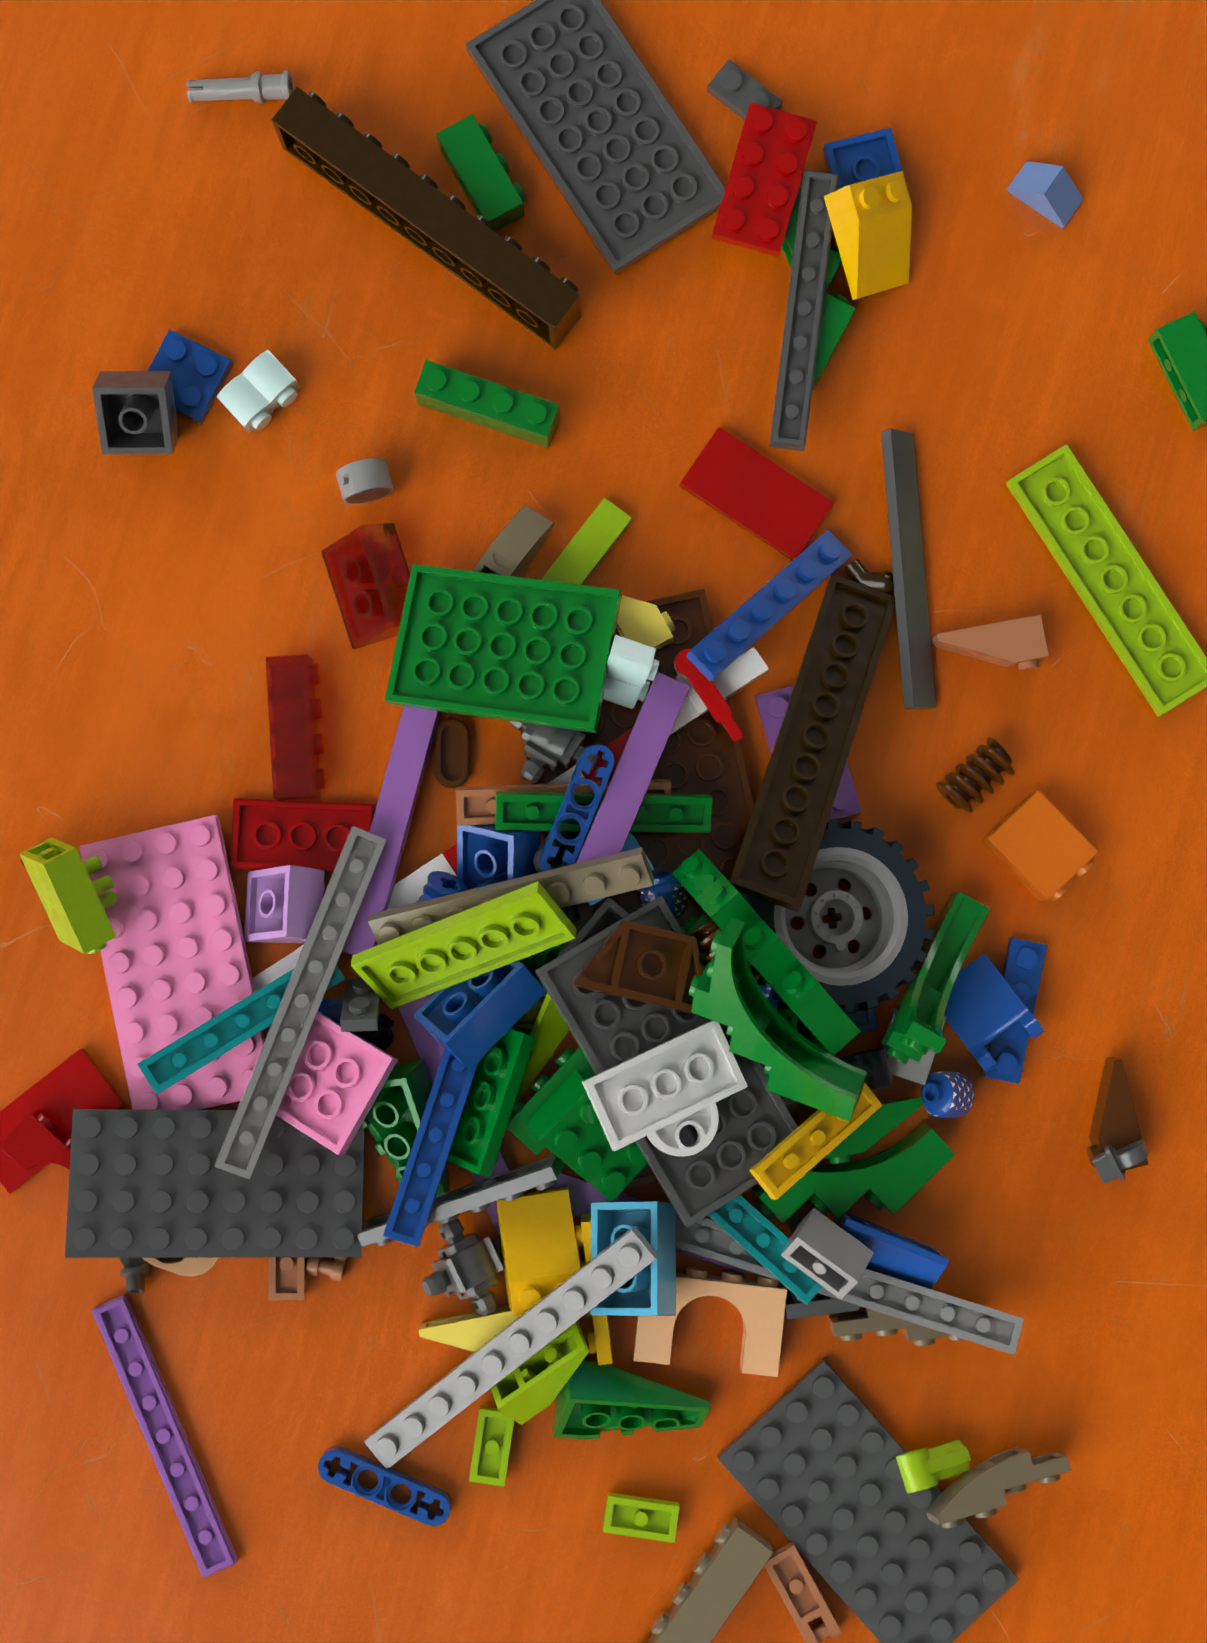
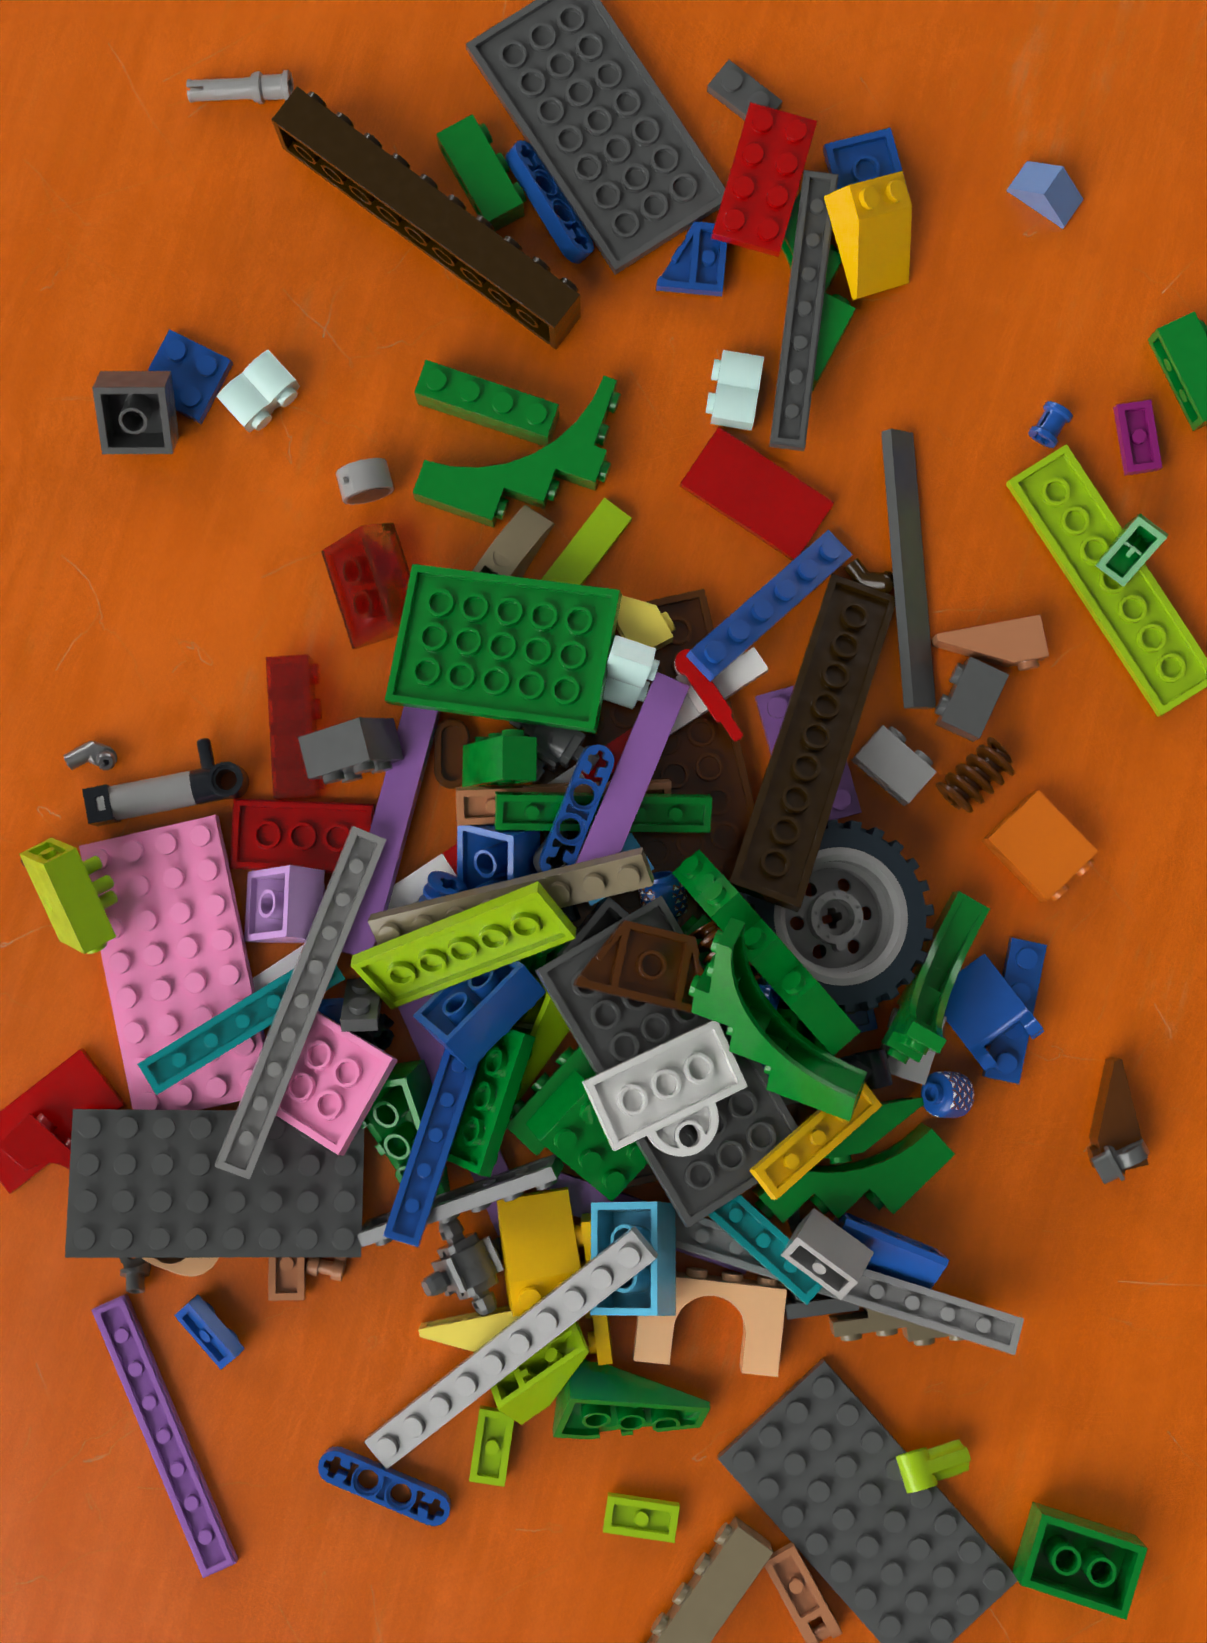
(91, 752): none -> flat silver arm
(112, 803): none -> piece
(209, 1331): none -> blue plate
(351, 749): none -> dark grey brick
(500, 759): none -> green brick
(531, 479): none -> green arch
(549, 202): none -> blue beam
(696, 264): none -> blue wing
(736, 390): none -> light aqua brick
(894, 764): none -> light grey brick
(970, 699): none -> dark grey brick
(983, 1486): dark tan slope -> none
(1050, 424): none -> blue bush
(1079, 1560): none -> green brick
(1131, 549): none -> green slope
(1137, 437): none -> magenta plate

